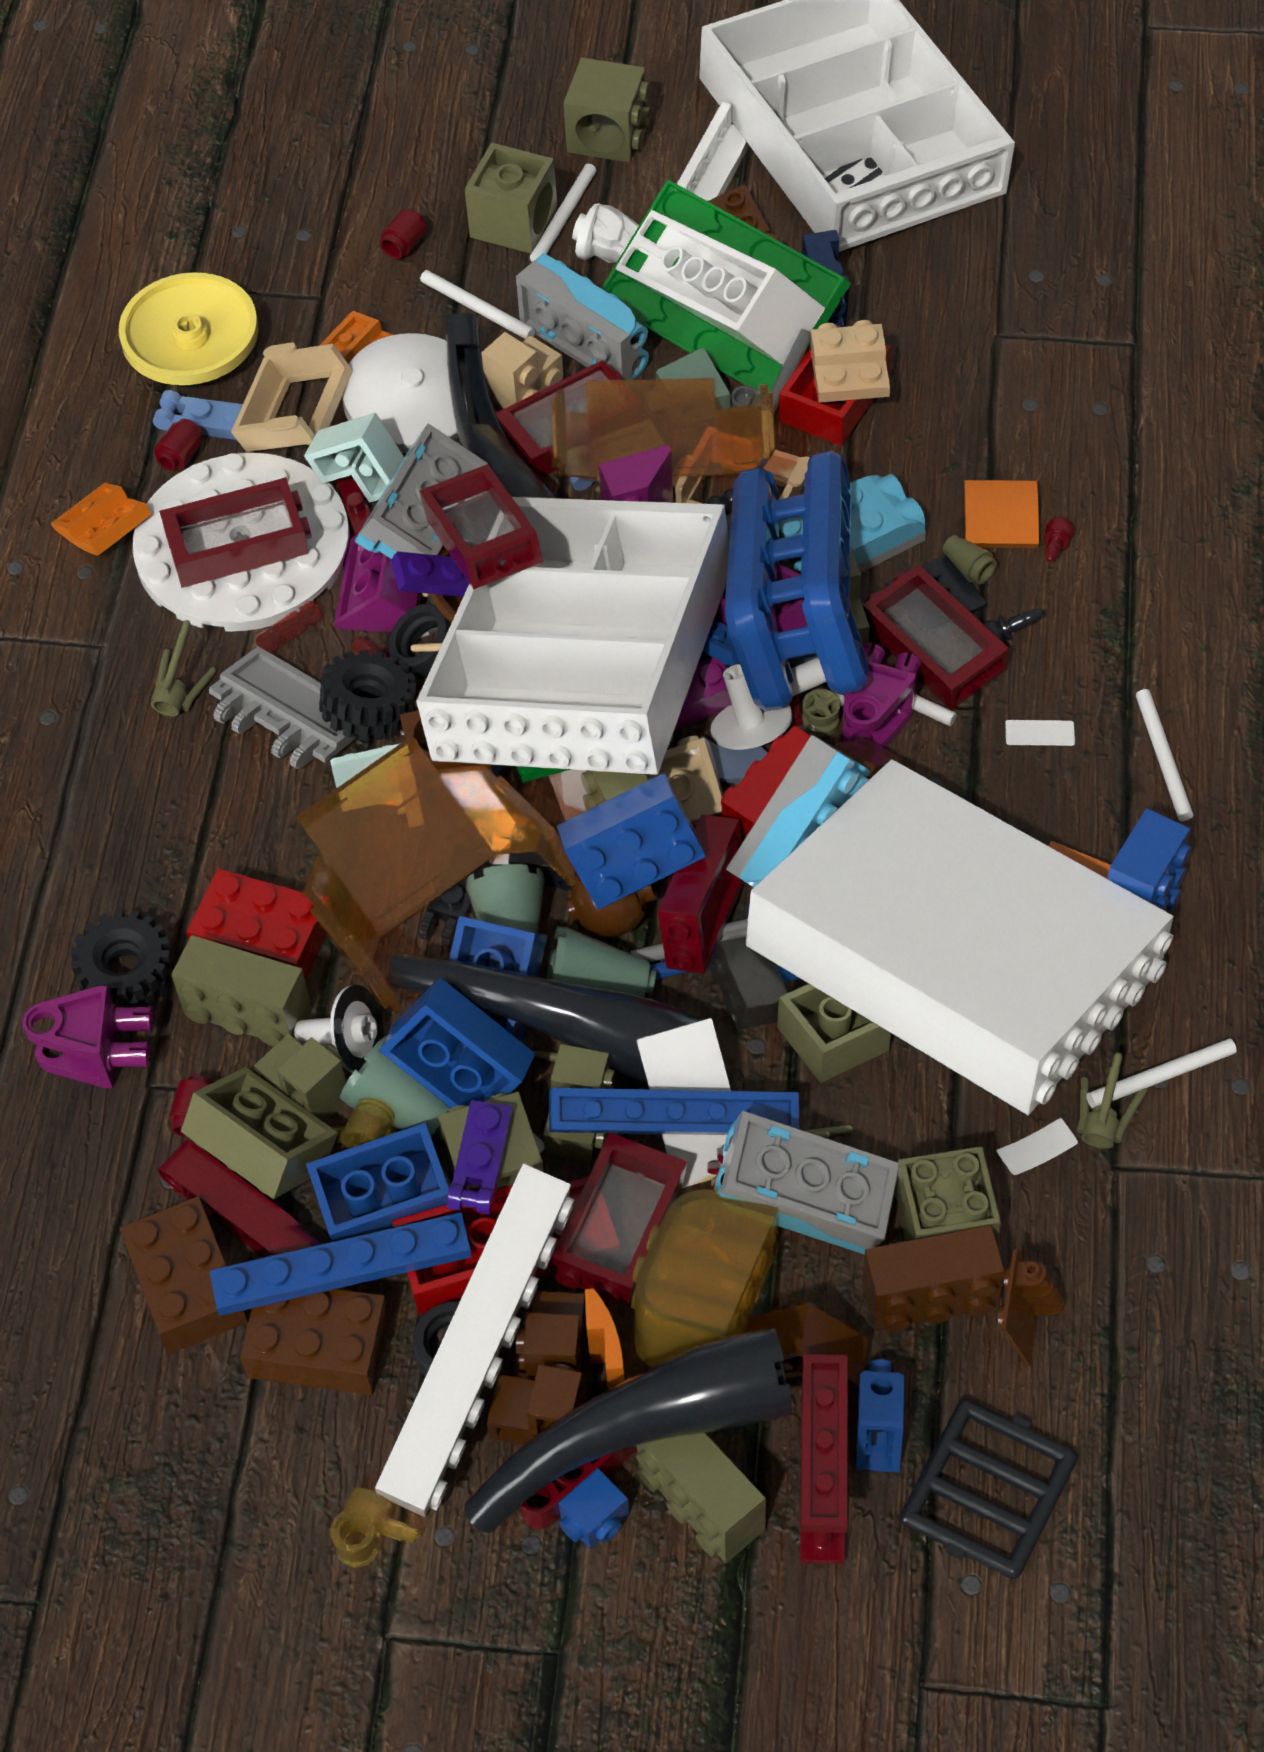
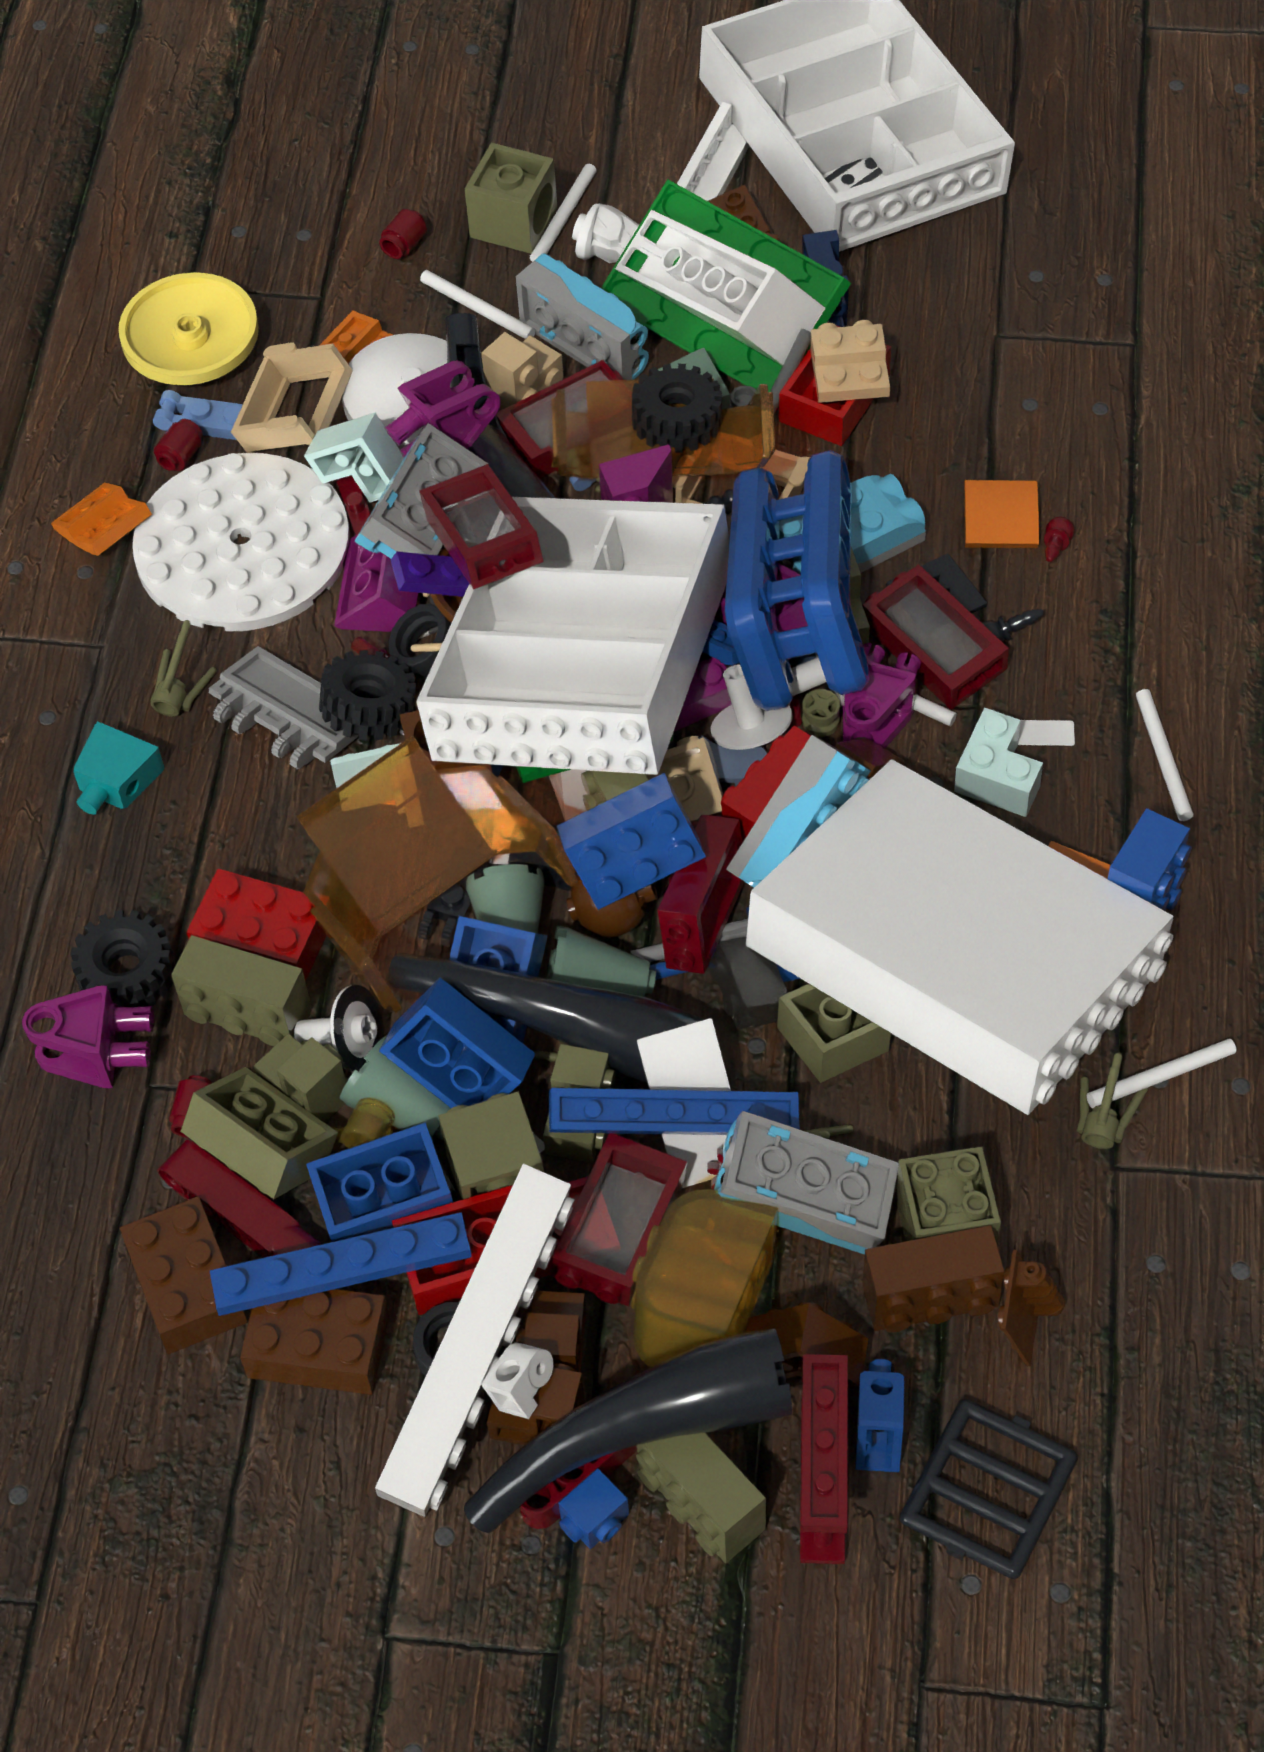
(114, 768): none -> teal torso
(235, 531): dark red window -> none
(289, 626): clear red axle -> none
(368, 1514): clear yellow piece -> none
(444, 407): none -> magenta piece
(480, 1156): dark purple plate -> none
(517, 1378): none -> white leg
(603, 1338): orange slope -> none
(606, 110): olive brick -> none
(676, 425): none -> black tyre
(971, 560): olive cone -> none
(992, 769): none -> light aqua brick
(1038, 1147): white sticker -> none

